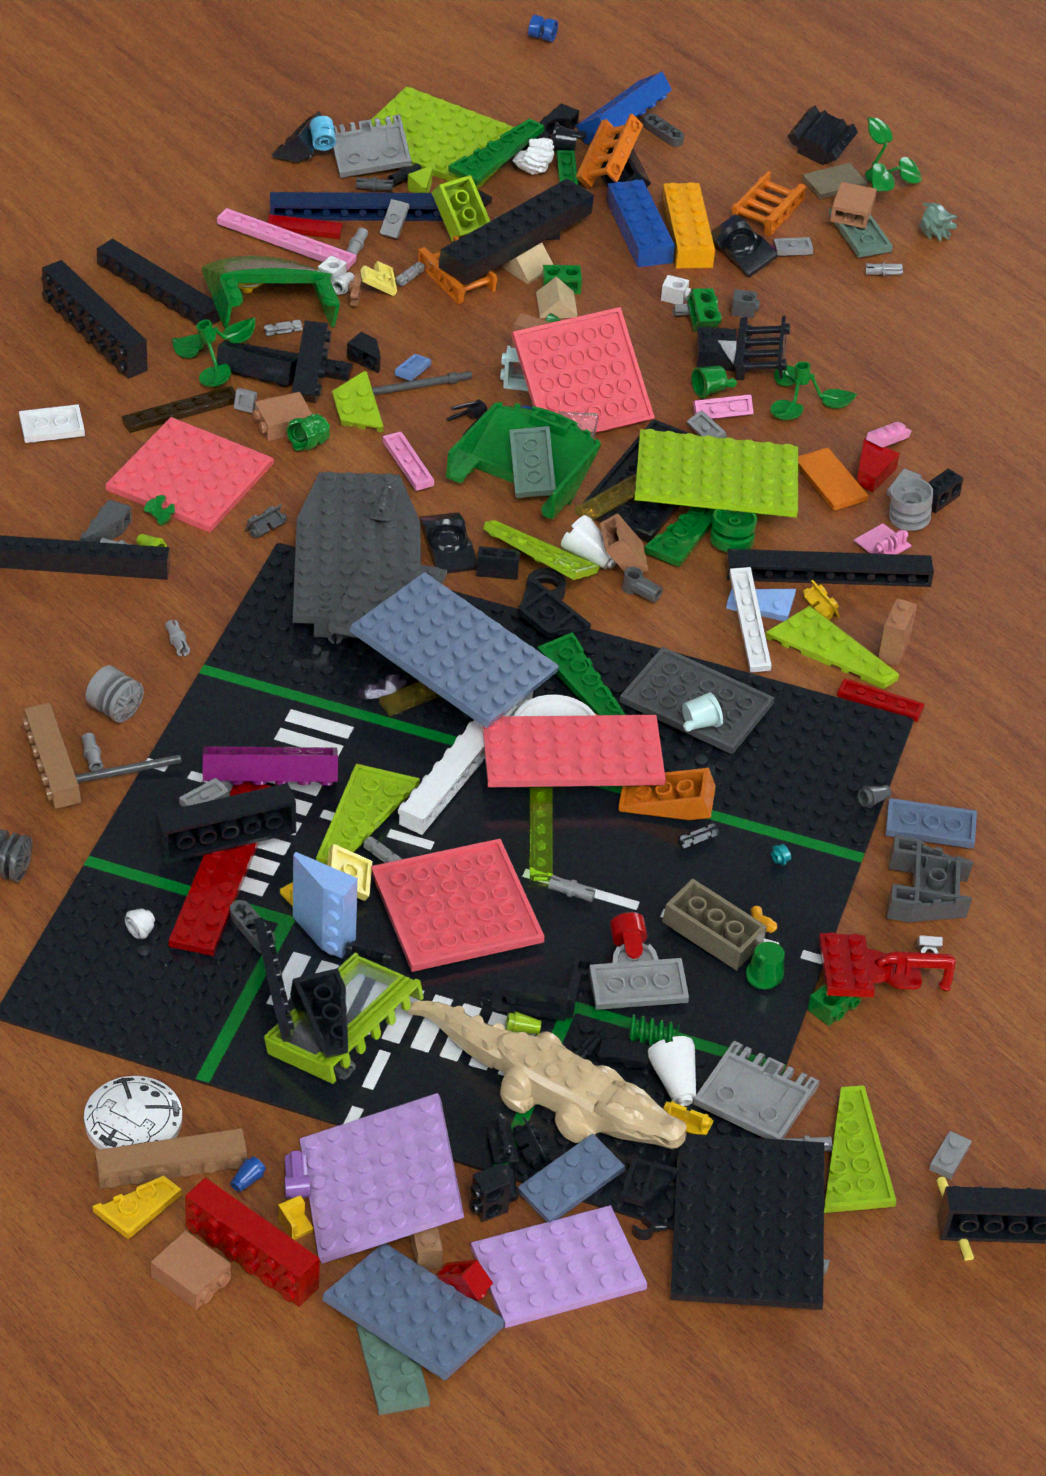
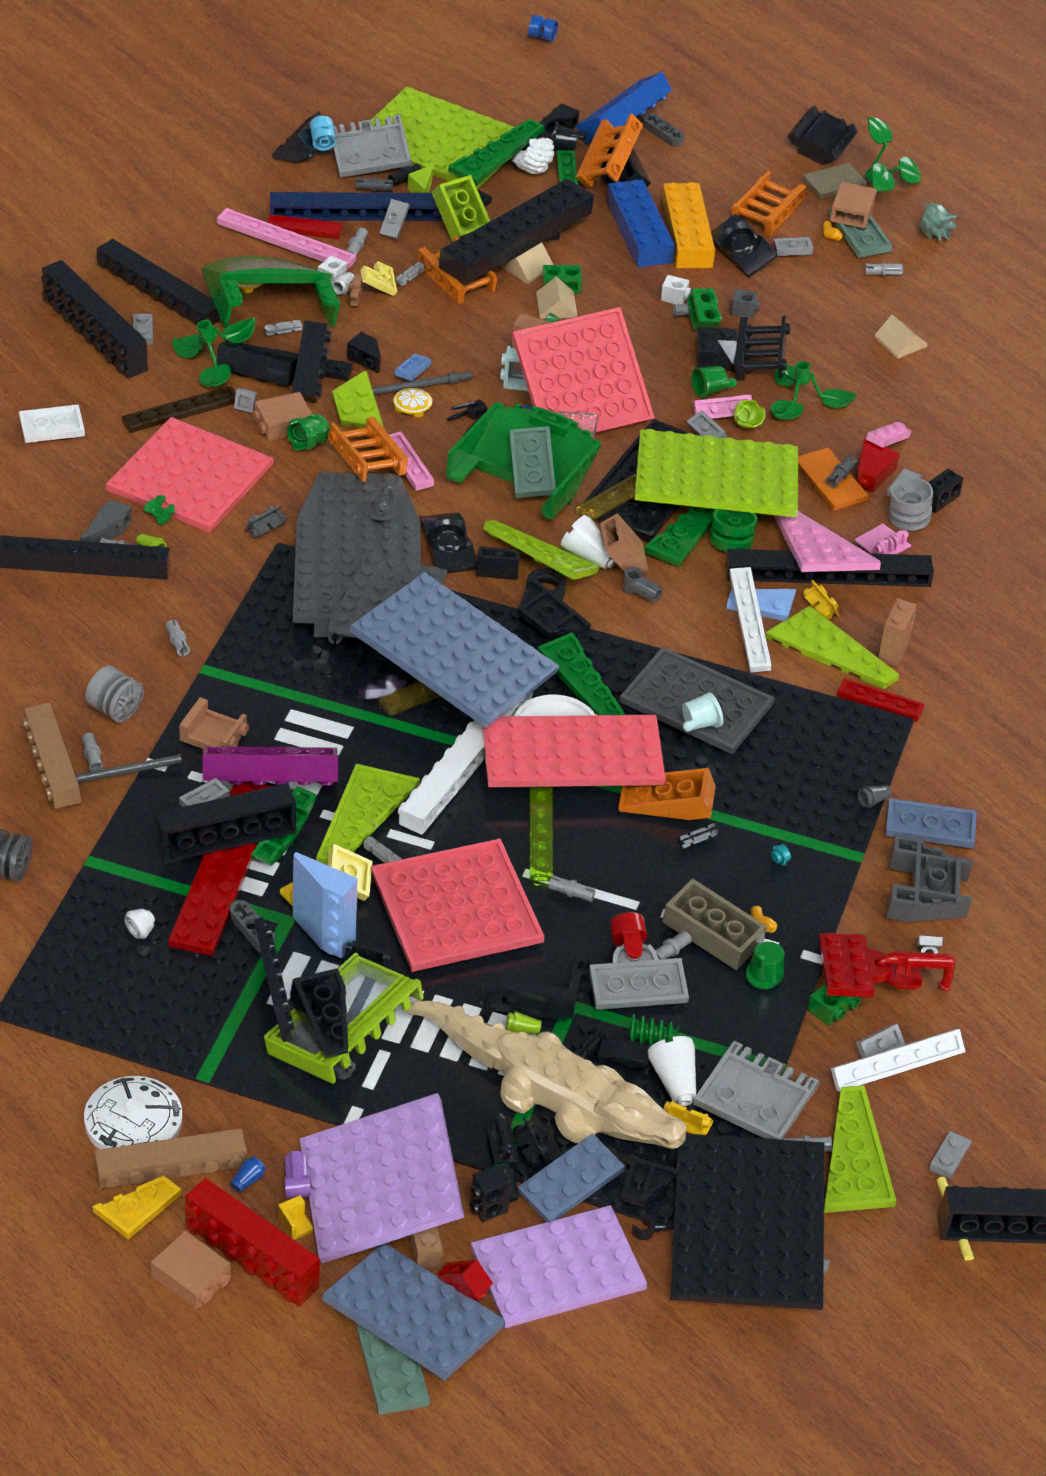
(144, 325): none -> light grey plate
(209, 728): none -> nougat panel
(272, 849): none -> green slope
(377, 437): none -> orange fence
(412, 401): none -> dish
(672, 946): none -> light grey pin
(749, 414): none -> lime hair
(821, 549): none -> bright pink wing
(830, 232): none -> light orange arm
(841, 471): none -> dark grey pin
(880, 1041): none -> light grey plate
(898, 1059): none -> white plate
(899, 338): none -> tan slope

